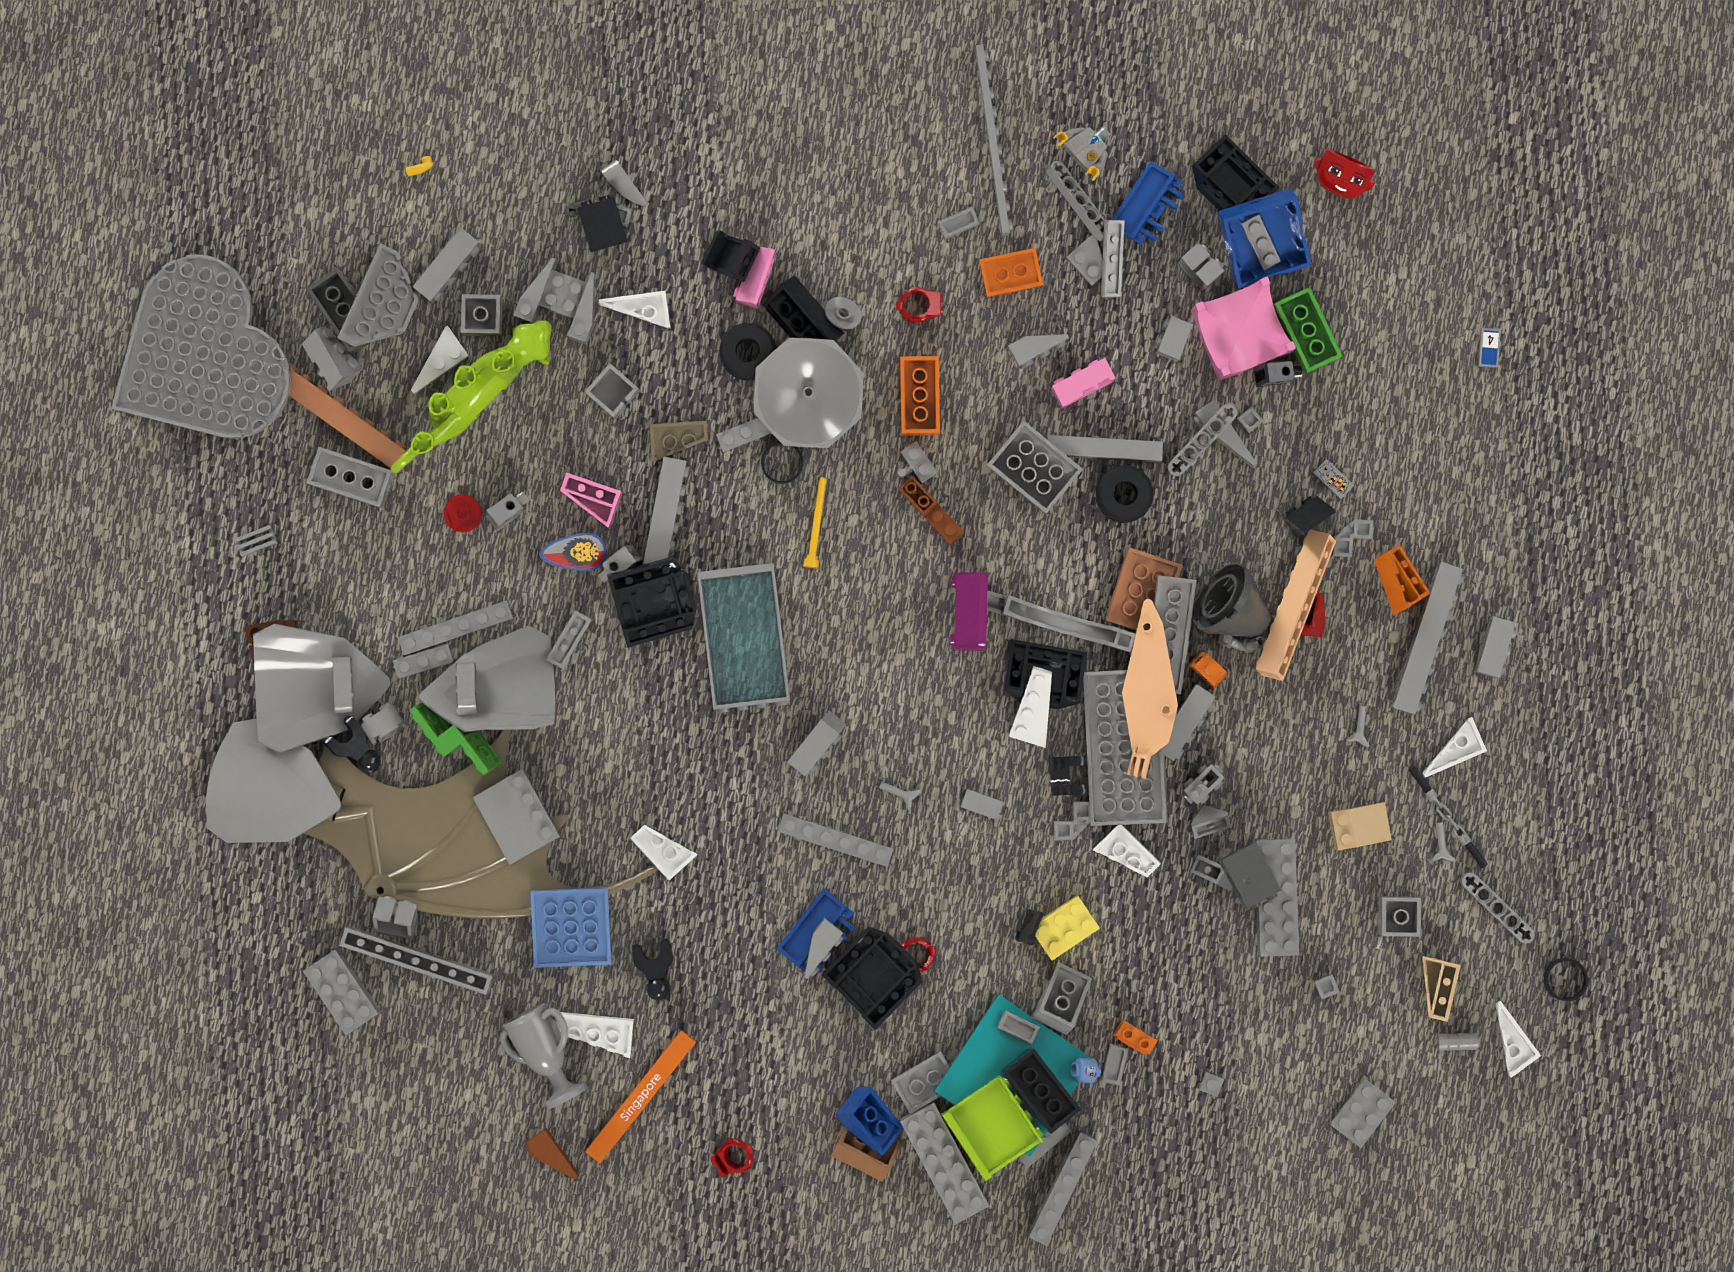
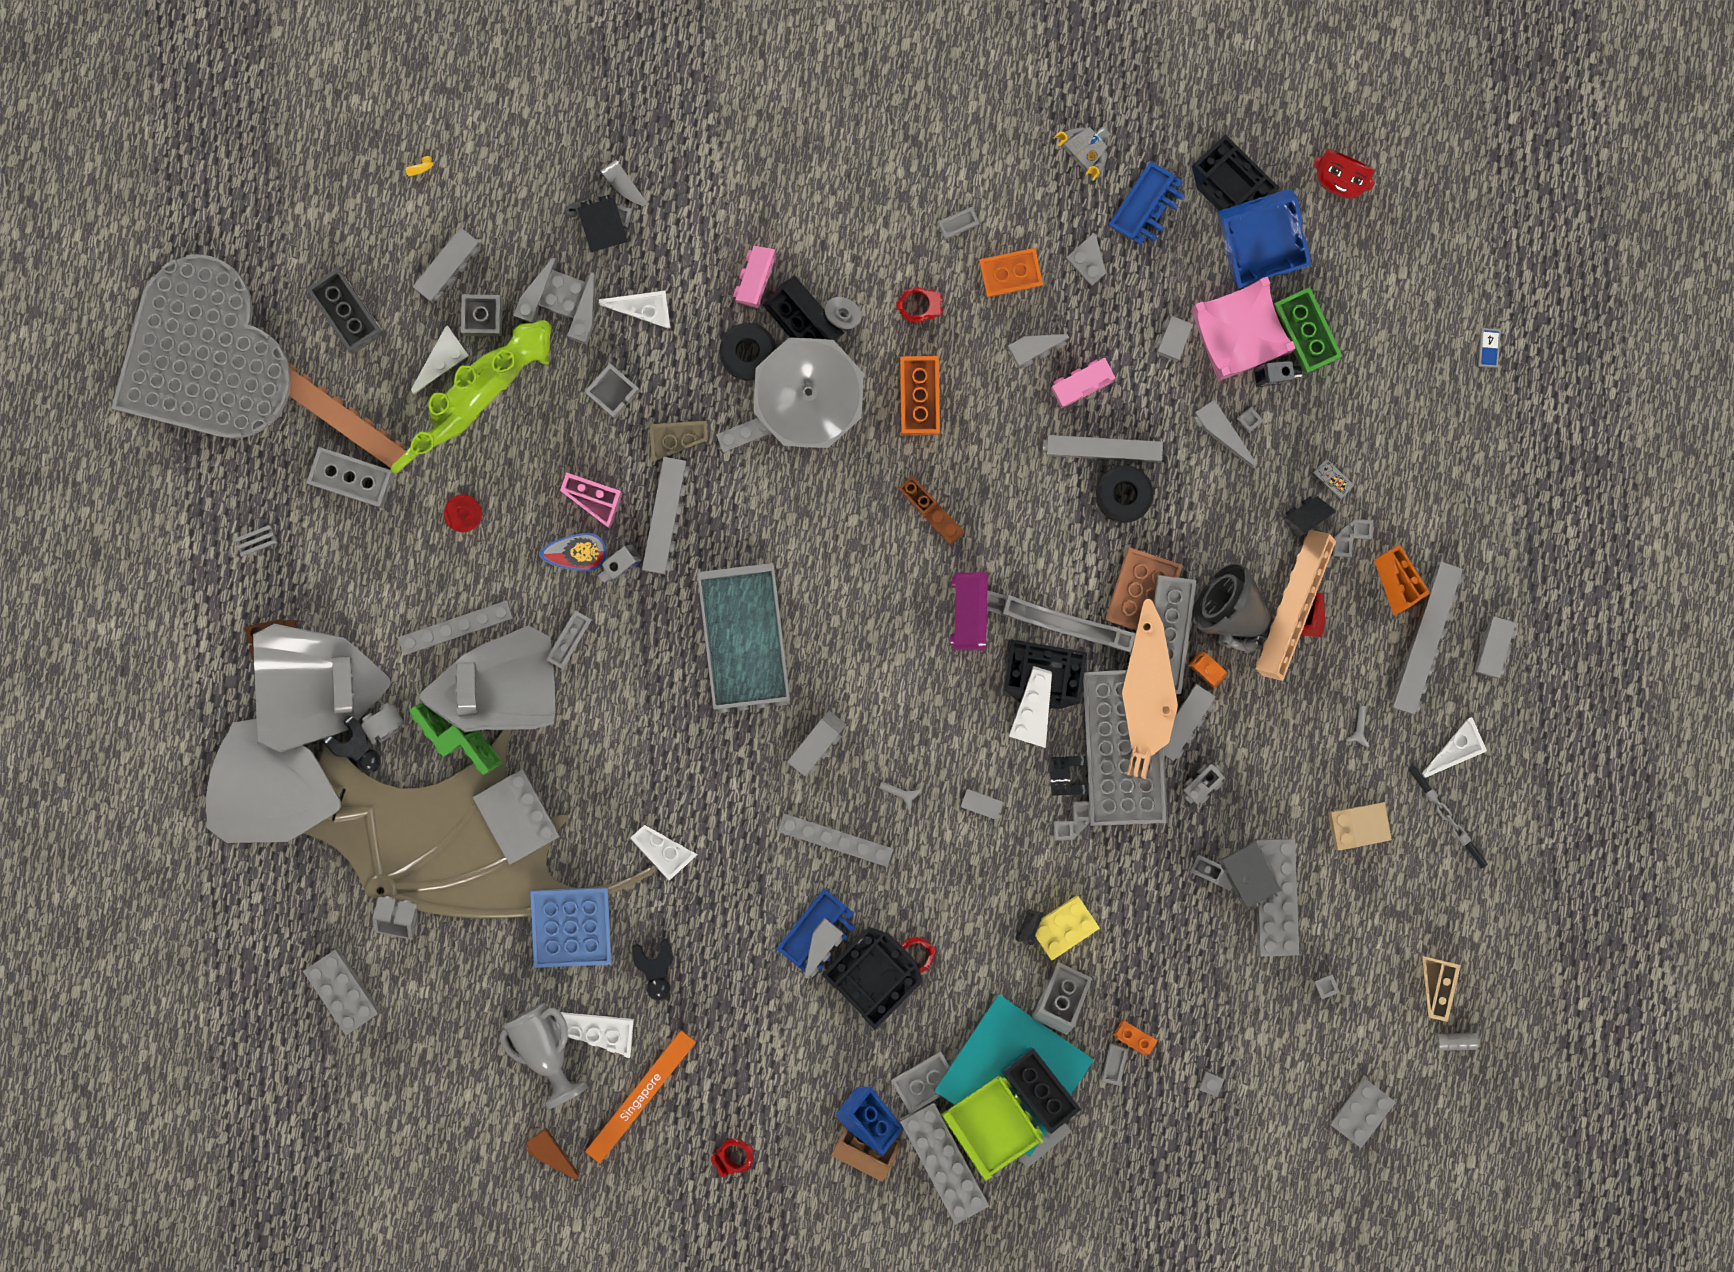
(331, 357): light grey wedge -> none
(382, 302): light grey plate -> none
(417, 960): light grey brick -> none
(423, 661): light grey plate -> none
(500, 516): light grey torso -> none
(653, 601): black wedge -> none
(730, 256): black panel -> none
(776, 481): black tyre -> none
(811, 560): yellow piece -> none
(917, 463): light grey plate -> none
(992, 131): light grey plate -> none
(1018, 1027): light grey tile -> none
(1034, 467): light grey slope -> none
(1062, 1188): light grey brick -> none
(1071, 194): light grey beam -> none
(1085, 1070): medium blue head -> none
(1112, 258): light grey tile -> none
(1126, 849): white wing -> none
(1200, 448): light grey beam -> none
(1201, 266): light grey piece -> none
(1209, 821): light grey slope -> none
(1260, 241): light grey plate -> none
(1399, 916): light grey brick -> none
(1442, 851): light grey piece -> none
(1506, 910): light grey beam -> none
(1517, 1047): white wing -> none
(1580, 993): black tyre -> none

